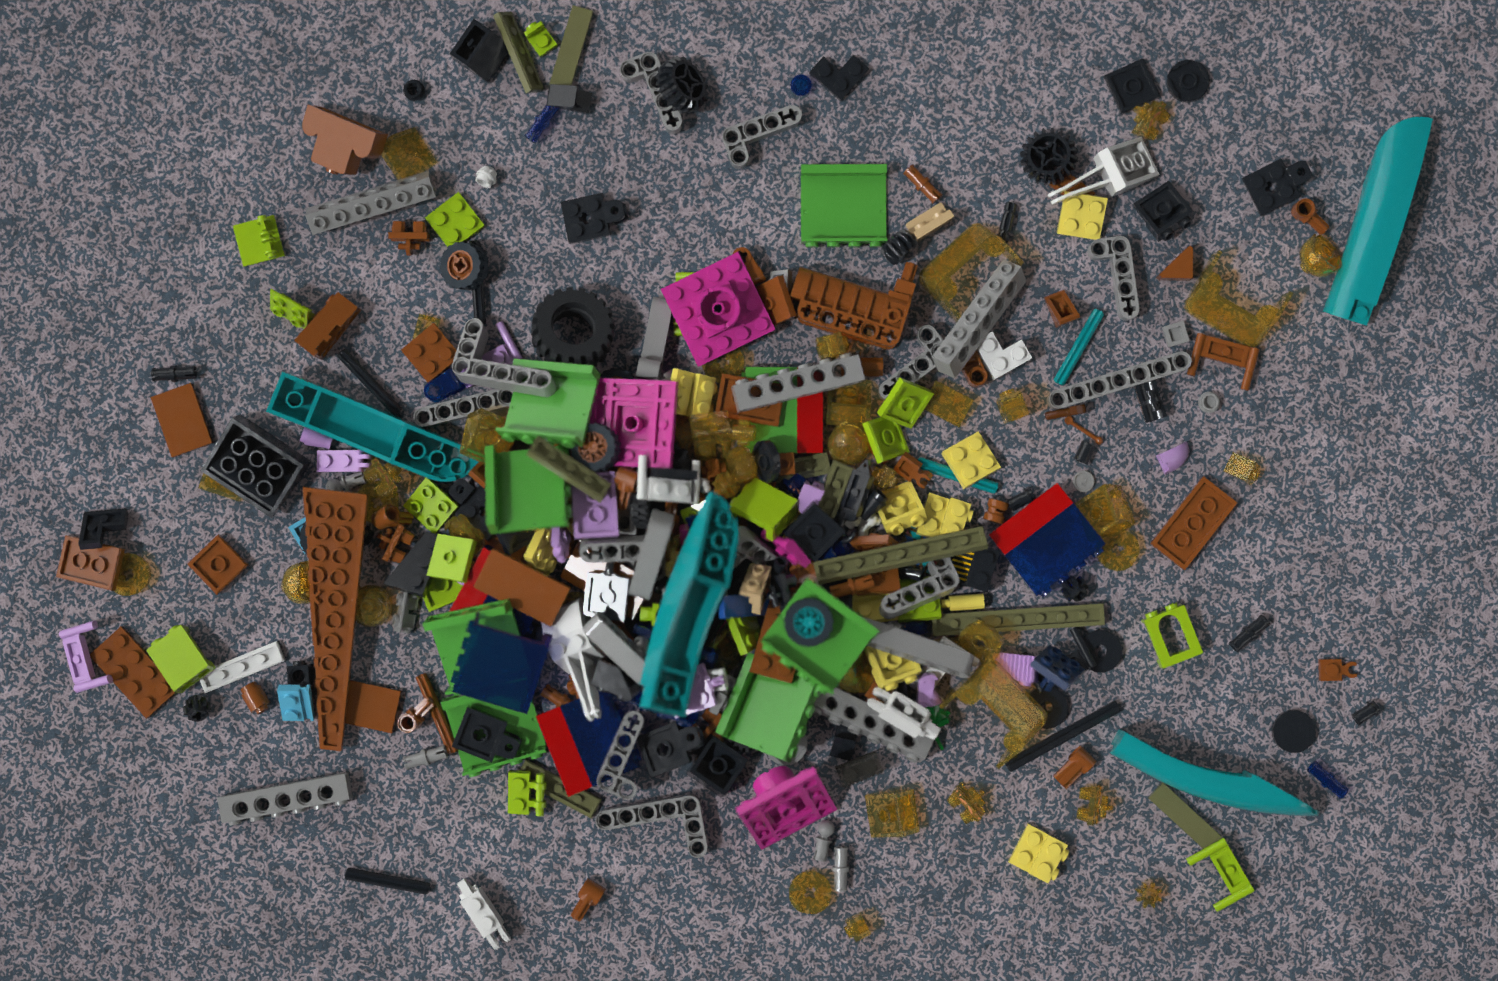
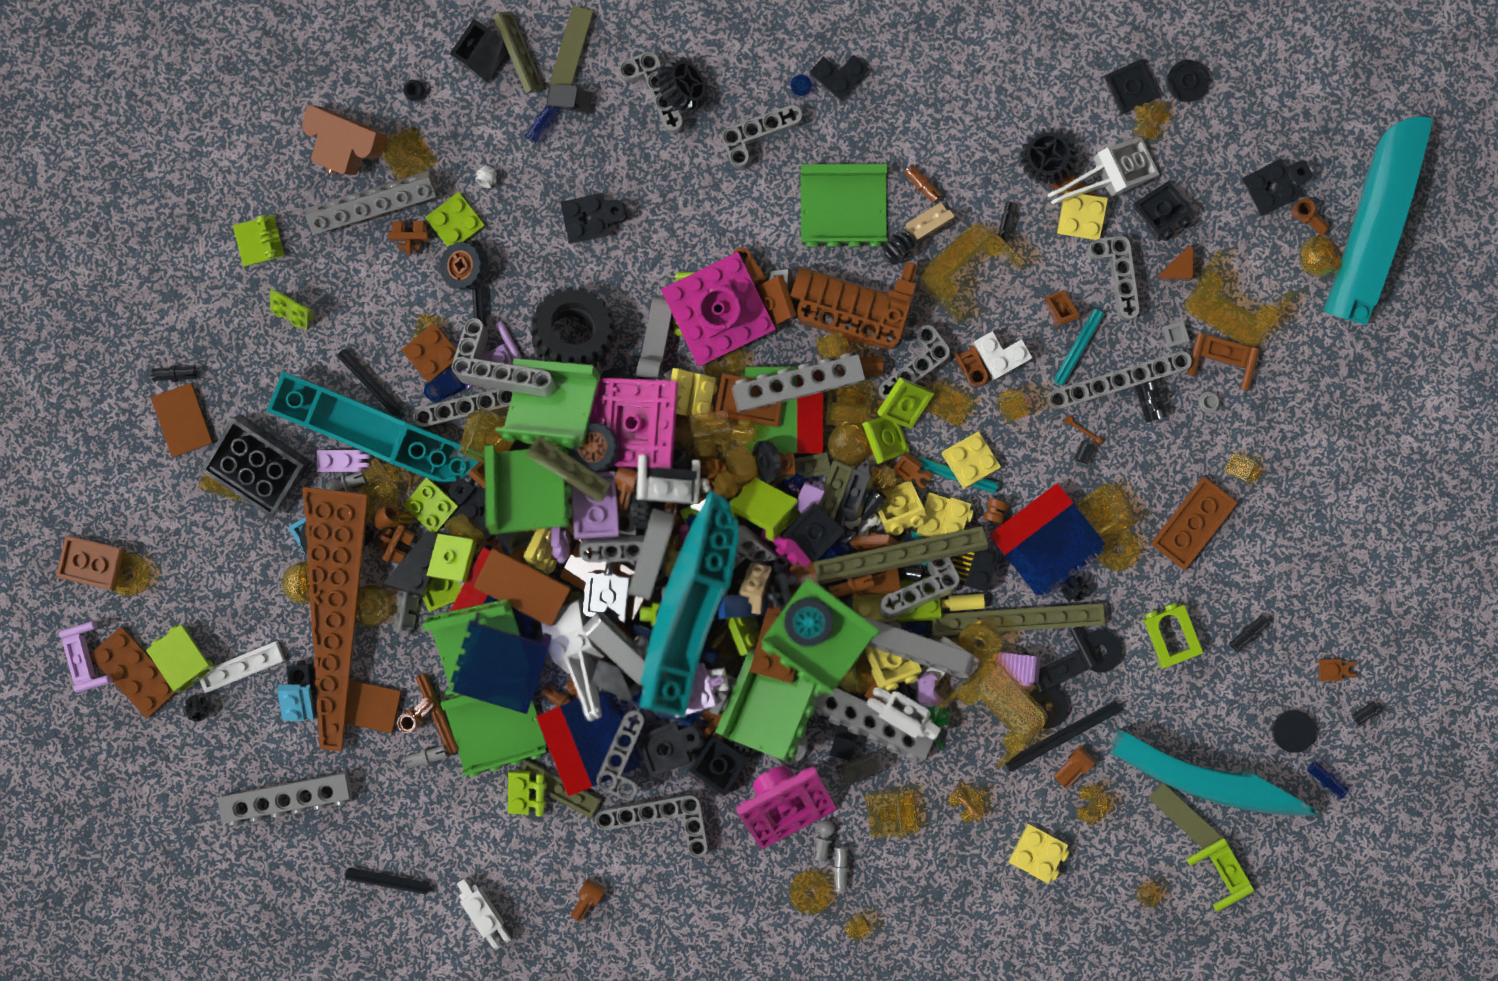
(97, 523): black plate -> none
(218, 564): dark orange plate -> none
(255, 698): dark orange brick -> none
(315, 439): lavender cone -> none
(328, 326): dark orange wedge -> none
(496, 736): black plate -> none
(540, 38): lime bracket -> none
(979, 318): light grey brick -> none
(1021, 499): black pin -> none
(1056, 668): dark blue plate -> none
(1071, 411): reddish brown bar -> none
(1083, 481): light grey piece -> none
(1173, 458): lavender brick -> none

